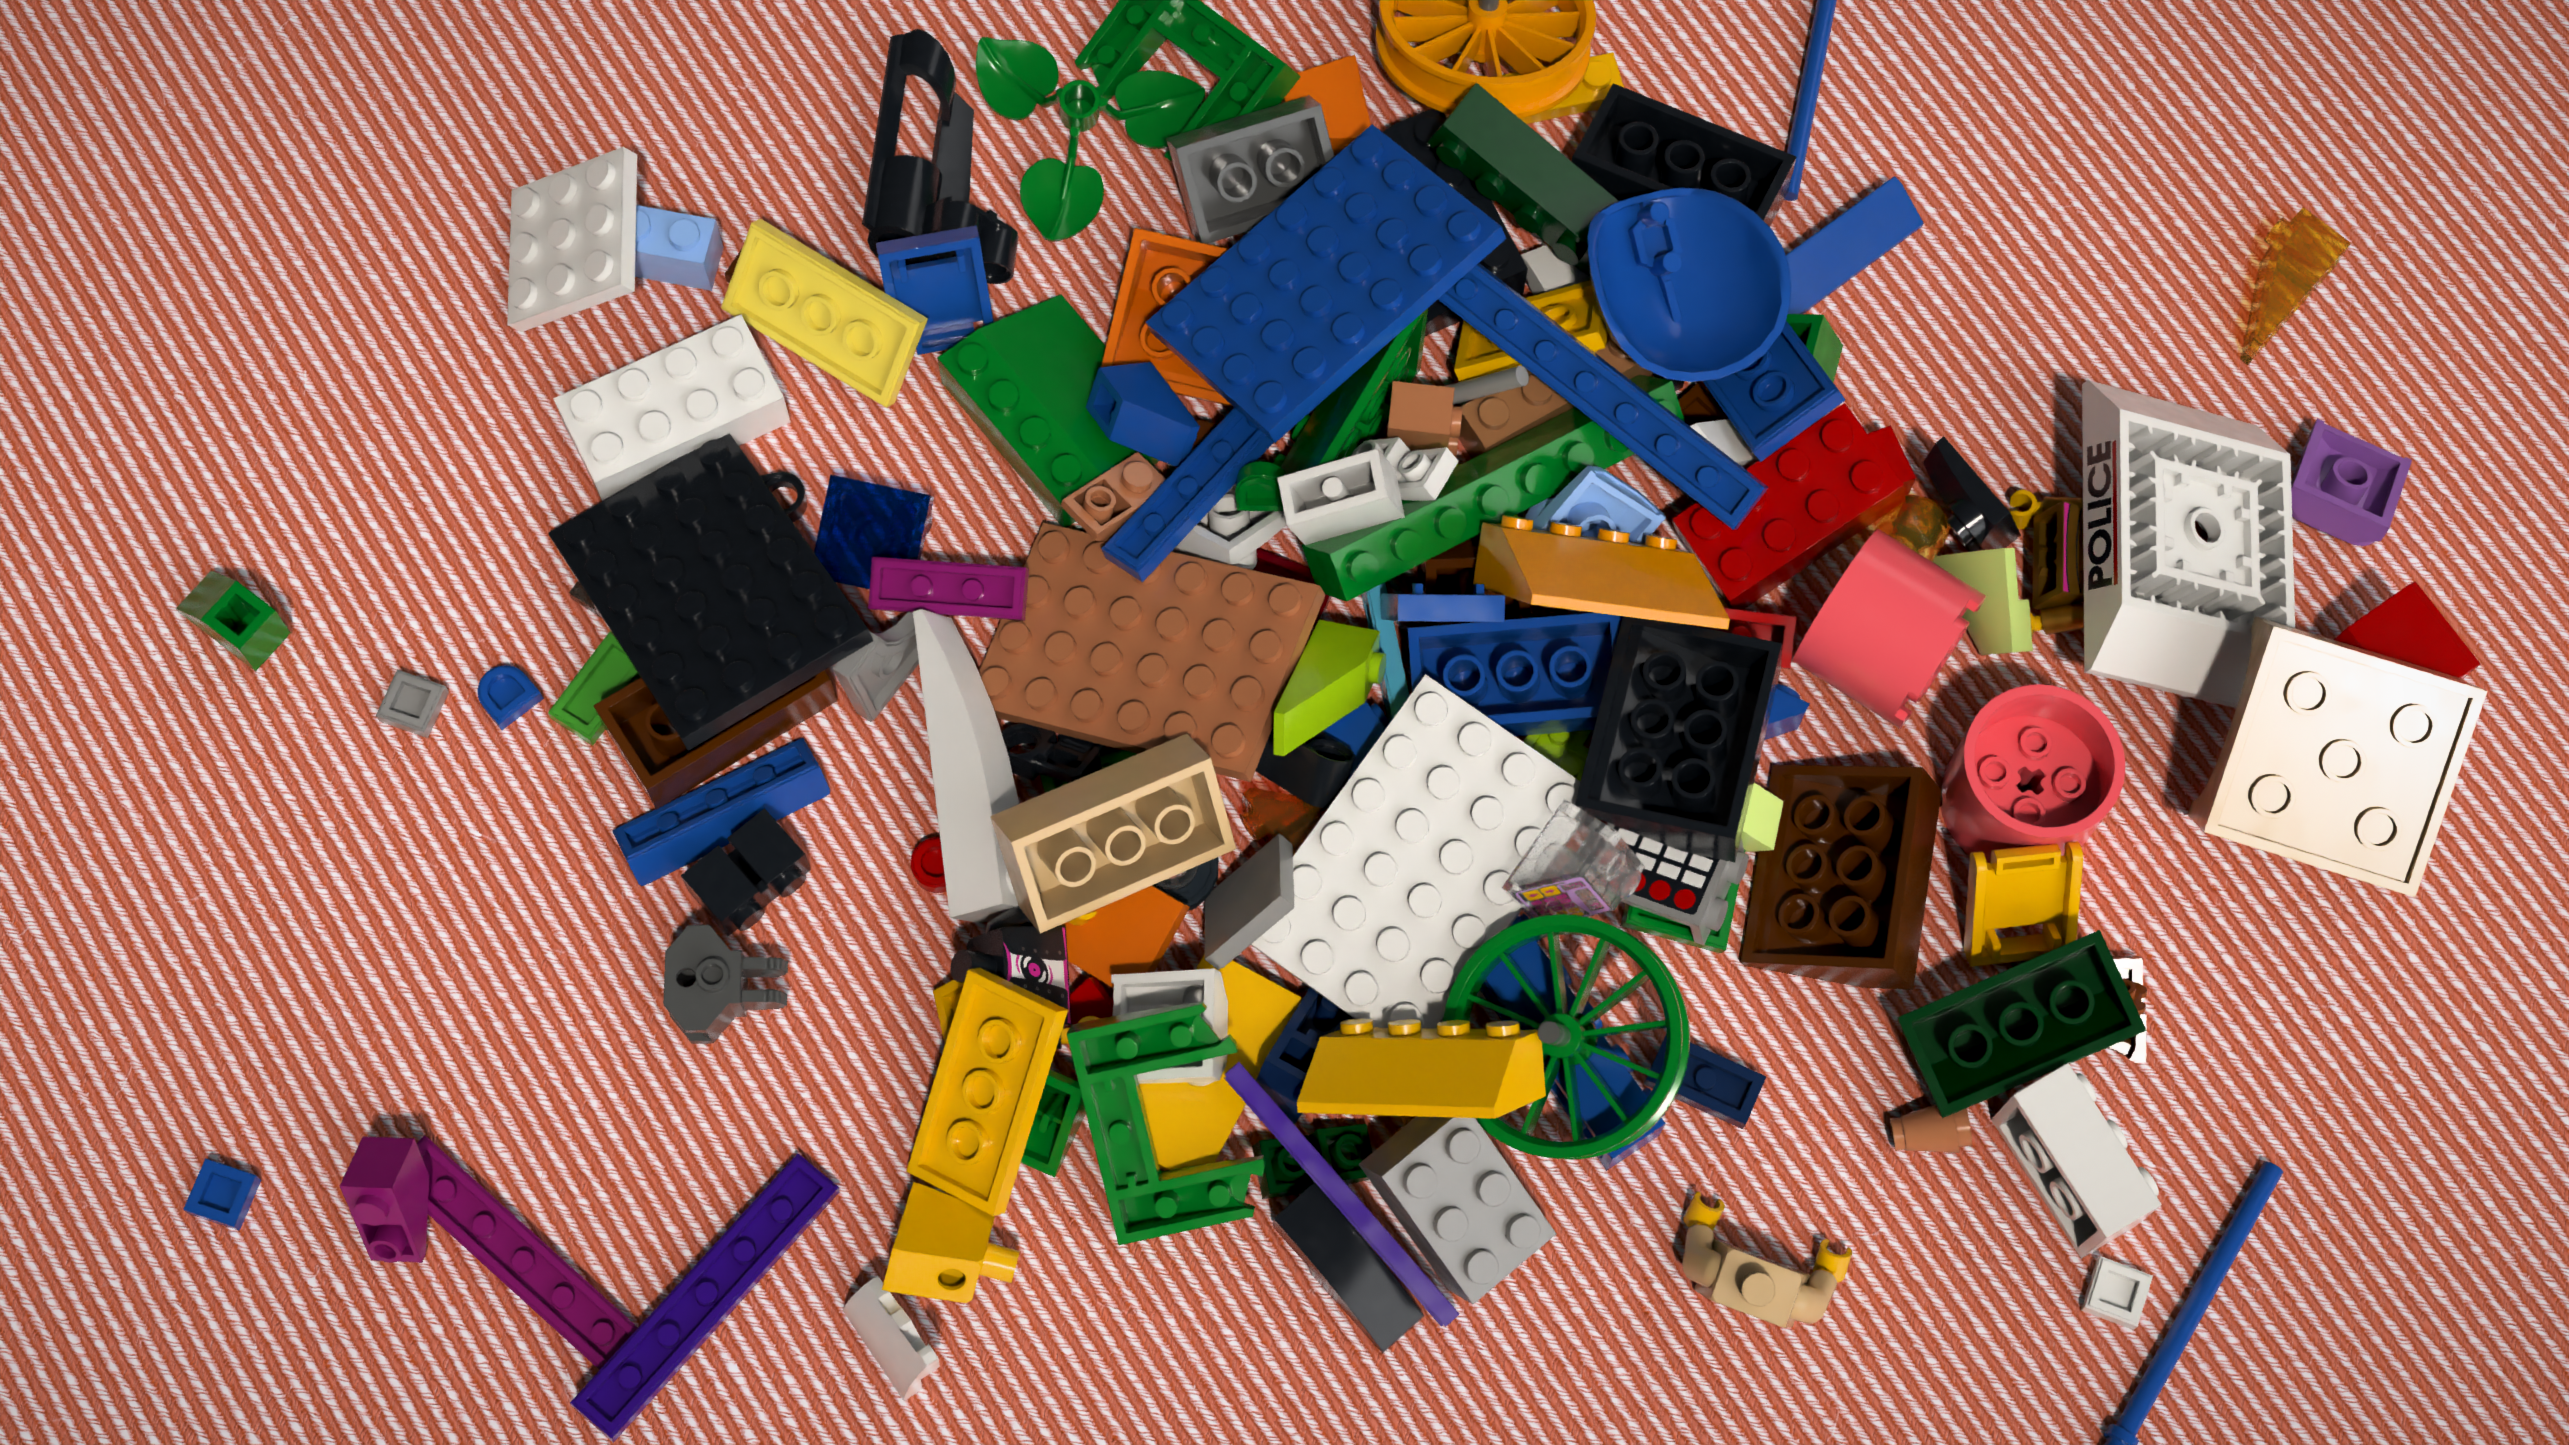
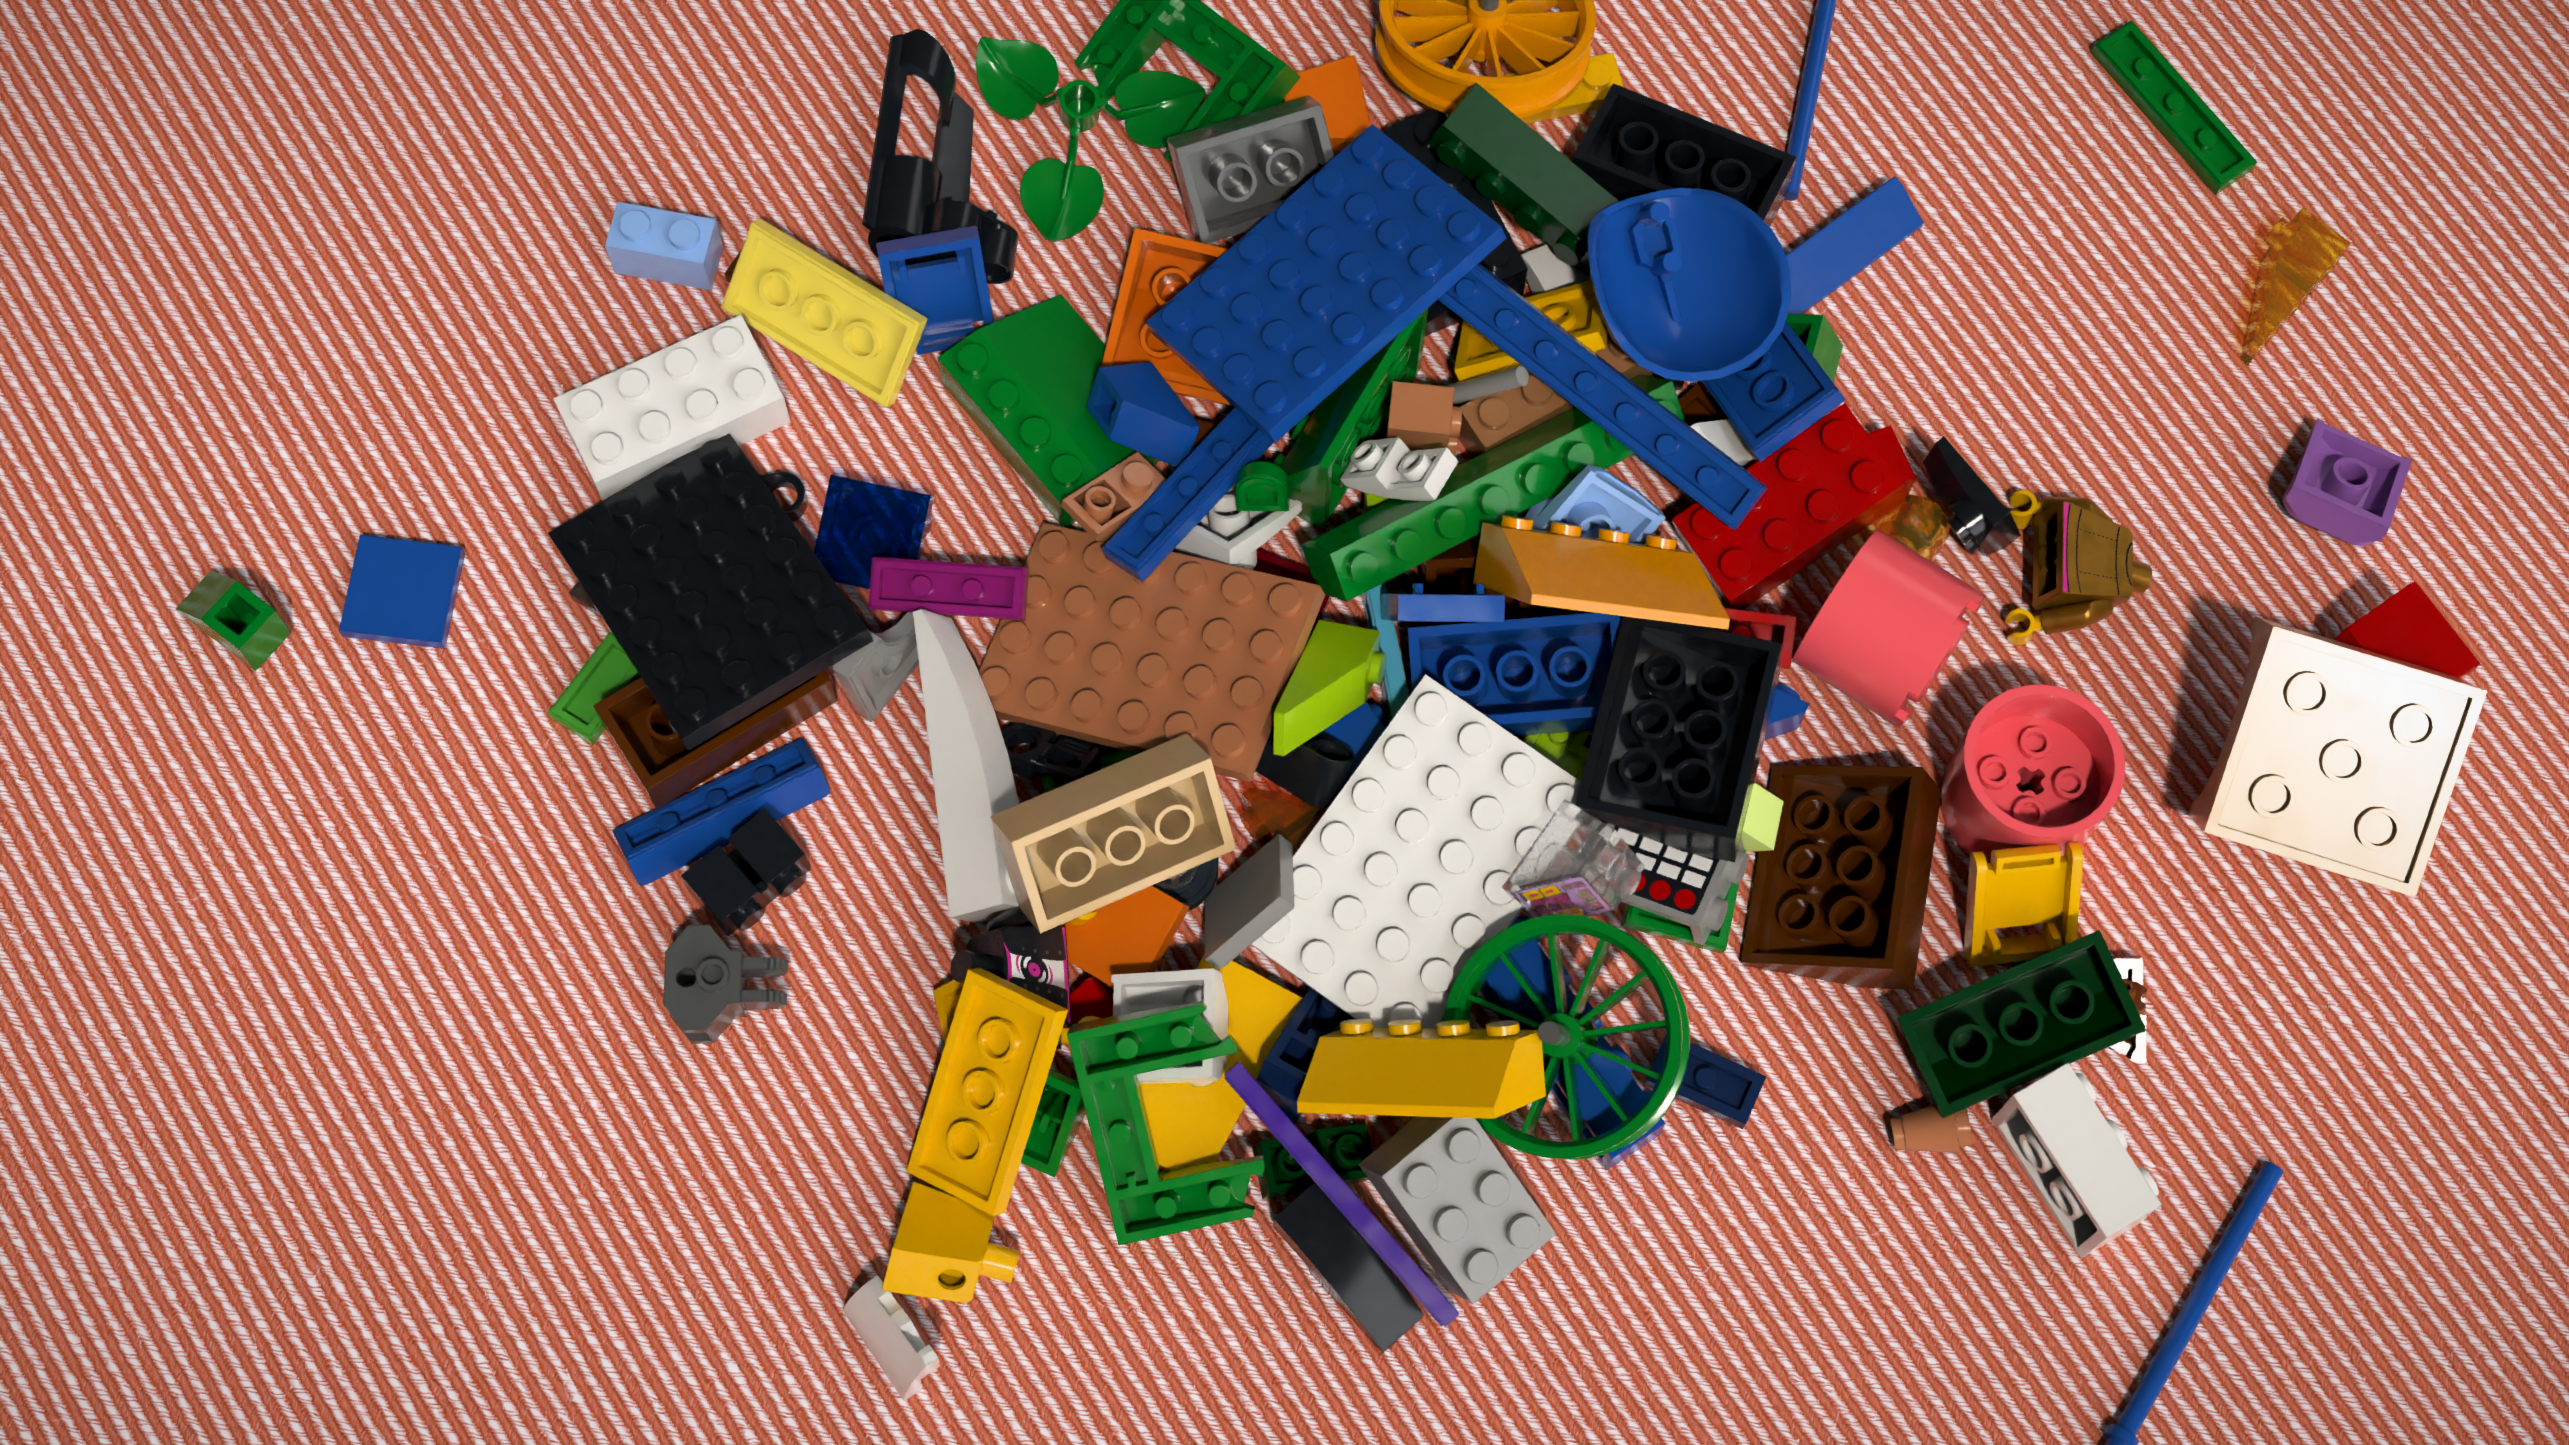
(222, 1194): blue tile -> none
(389, 1198): magenta slope -> none
(402, 591): none -> blue tile
(412, 703): light grey tile -> none
(507, 694): blue tile -> none
(522, 1260): magenta tile -> none
(572, 240): white plate -> none
(704, 1298): dark purple tile -> none
(928, 866): red tile -> none
(1341, 497): white brick -> none
(1755, 1282): tan torso -> none
(2003, 619): yellowish green slope -> none
(2116, 1293): white tile -> none
(2155, 593): white slope -> none
(2173, 107): none -> green tile

